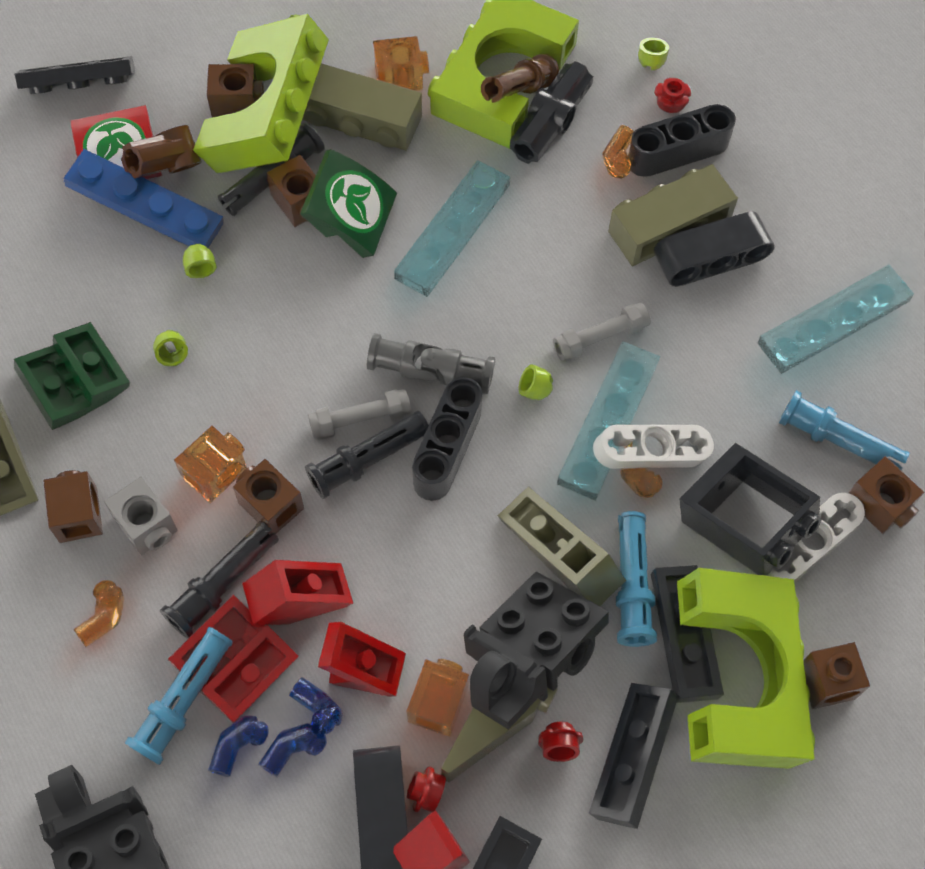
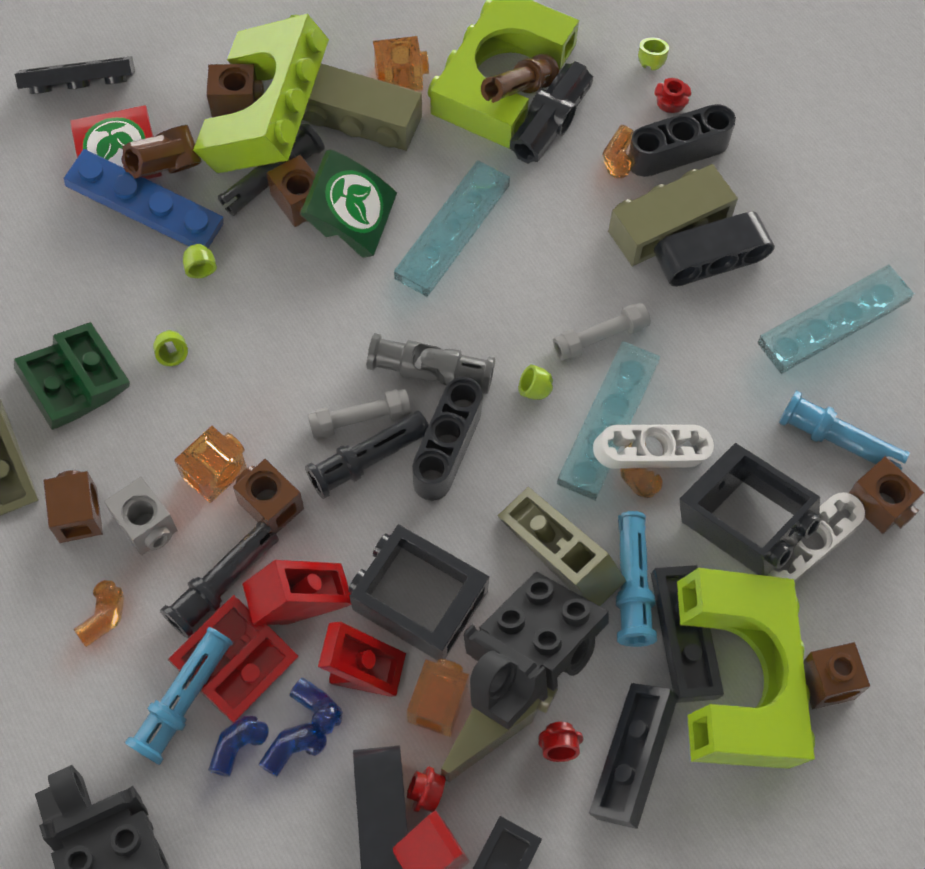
(443, 638): none -> black window

